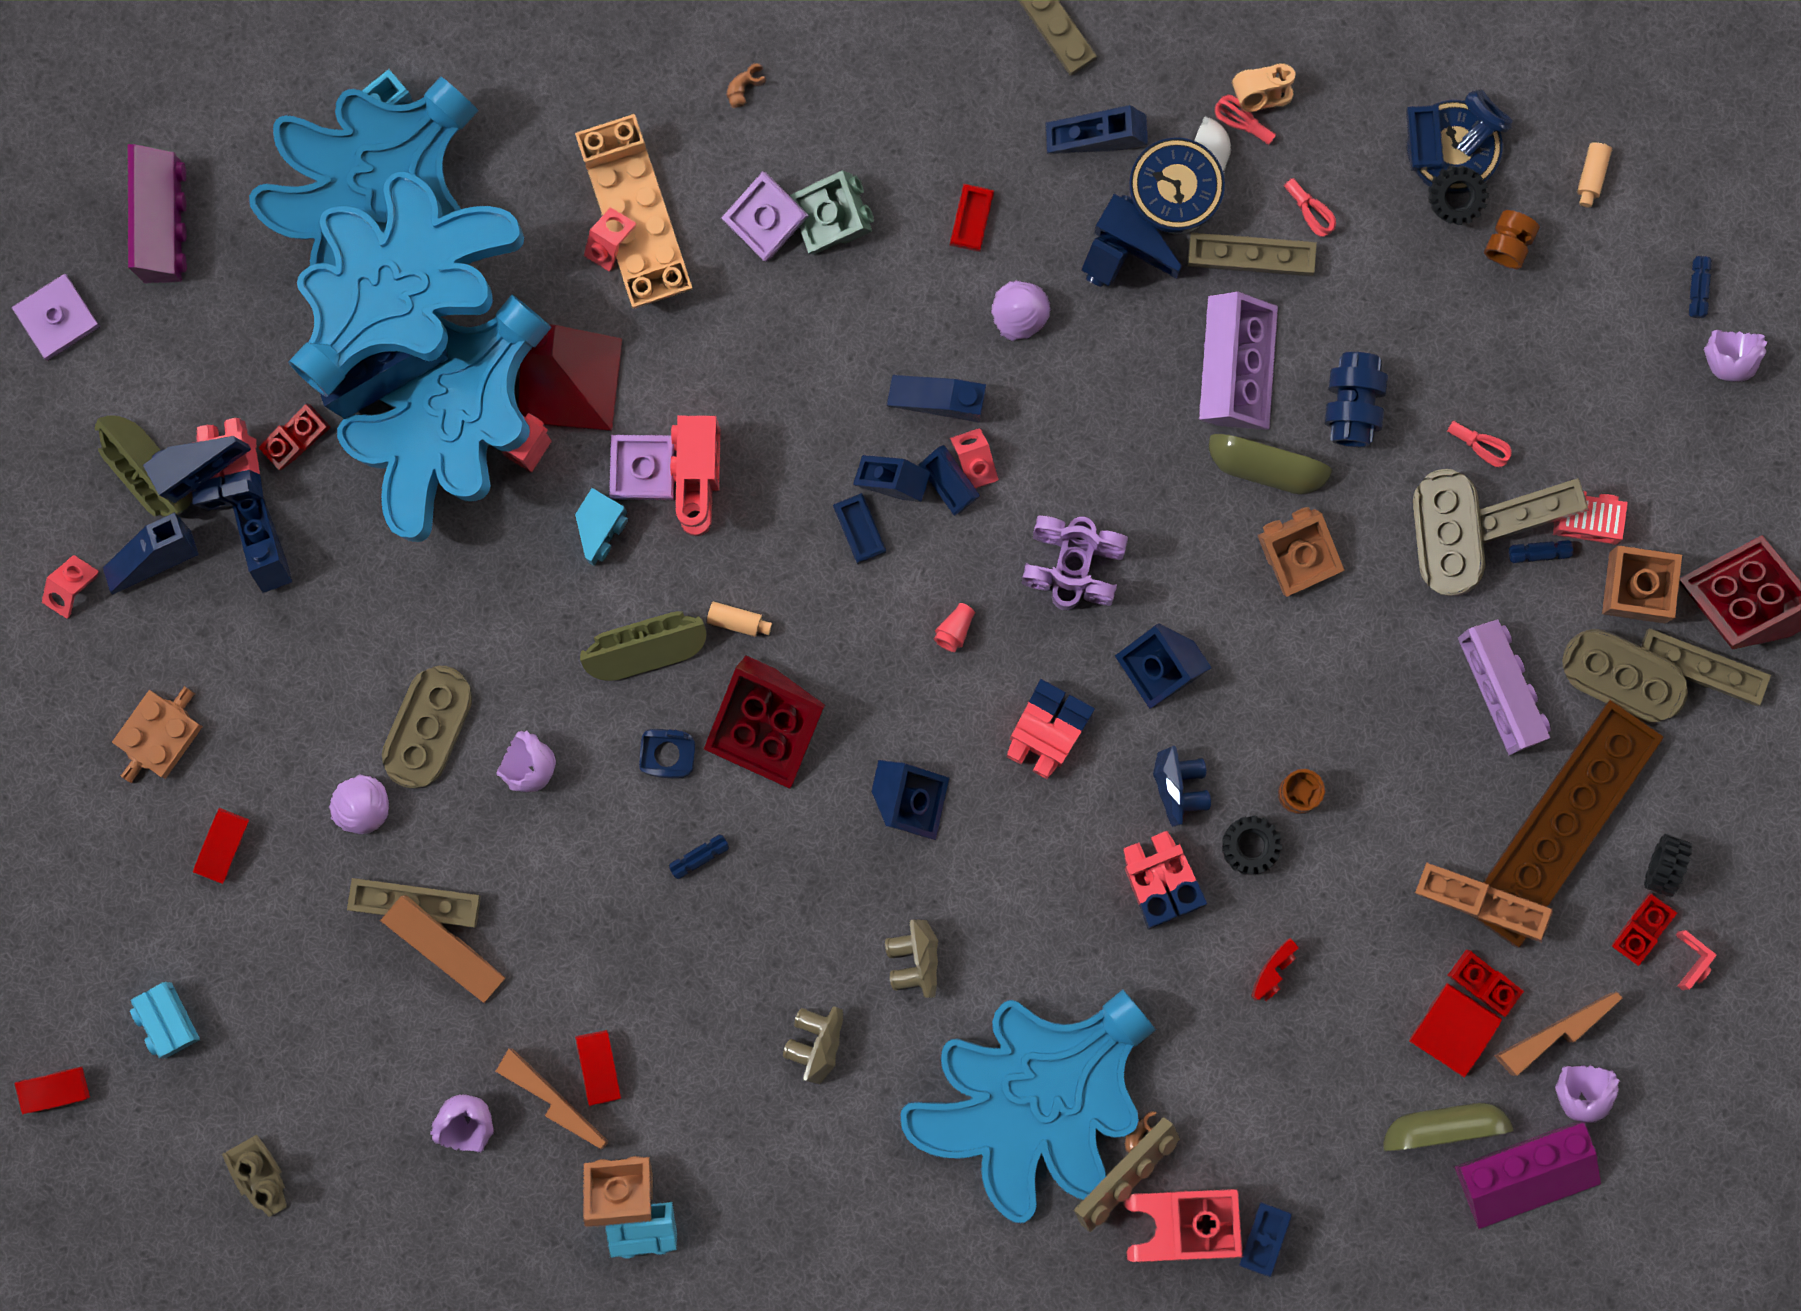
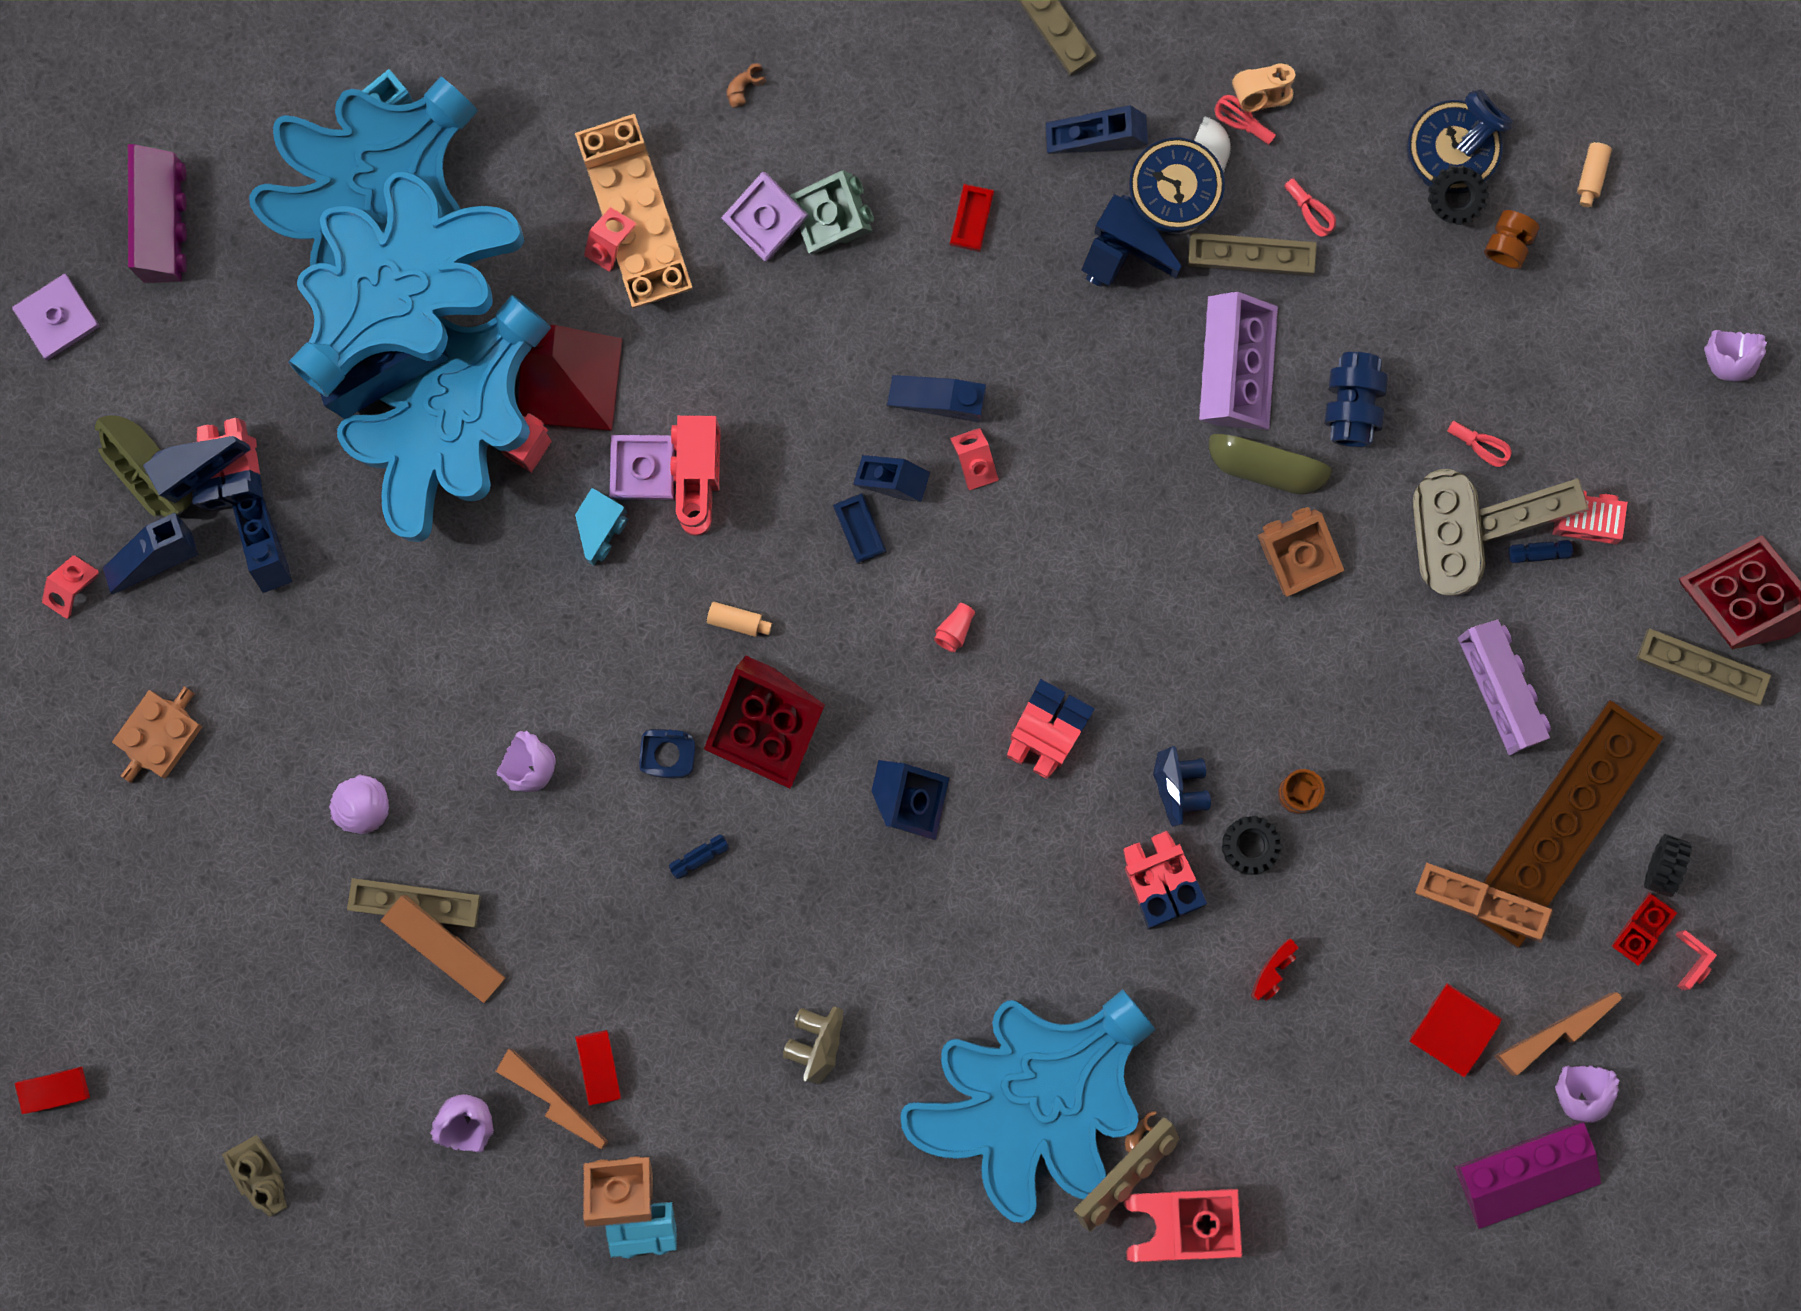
(163, 1020): medium azure brick -> none
(221, 845): red slope -> none
(295, 437): red slope -> none
(427, 727): dark tan tile -> none
(644, 646): olive brick -> none
(923, 946): dark tan connector -> none
(949, 480): dark blue tile -> none
(1020, 310): lavender hair -> none
(1053, 531): lavender piece -> none
(1162, 663): dark blue slope -> none
(1265, 1239): dark blue hinge -> none
(1424, 138): dark blue tile -> none
(1446, 1126): olive brick -> none
(1485, 983): red slope -> none
(1624, 674): dark tan tile -> none
(1642, 584): nougat brick -> none
(1700, 287): dark blue axle -> none

